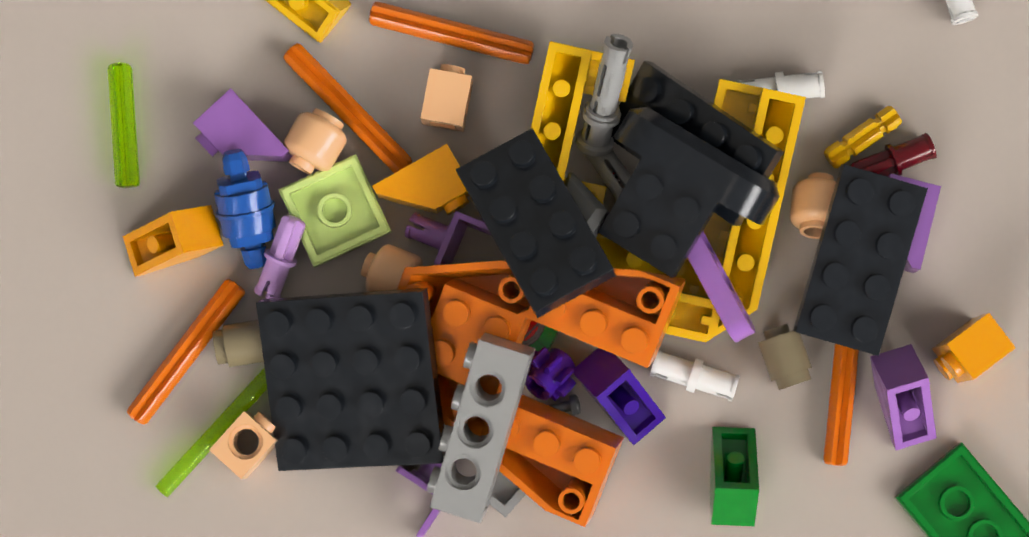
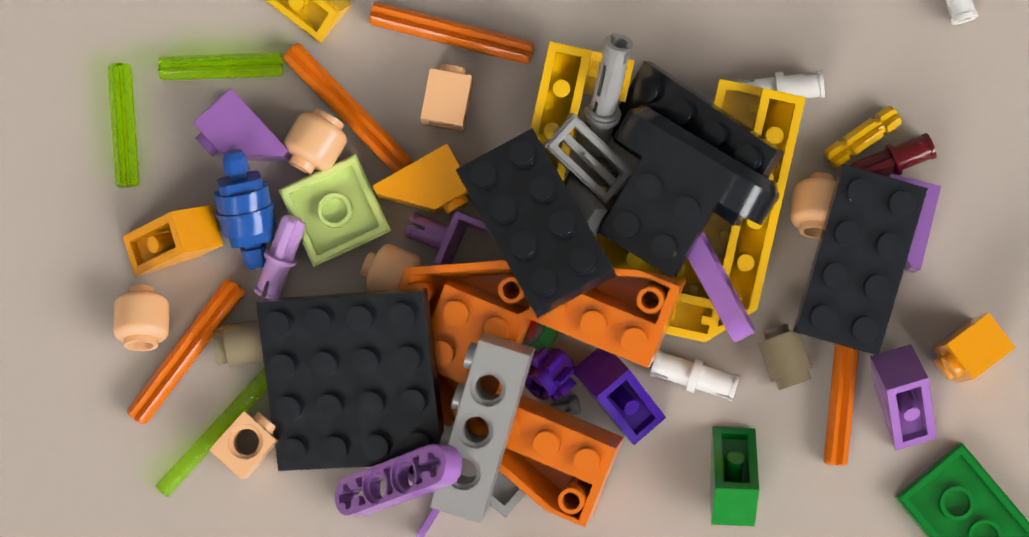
(141, 318): none -> light nougat head
(221, 66): none -> clear neon green axle
(396, 480): none -> medium lavender beam
(562, 134): none -> light grey tile

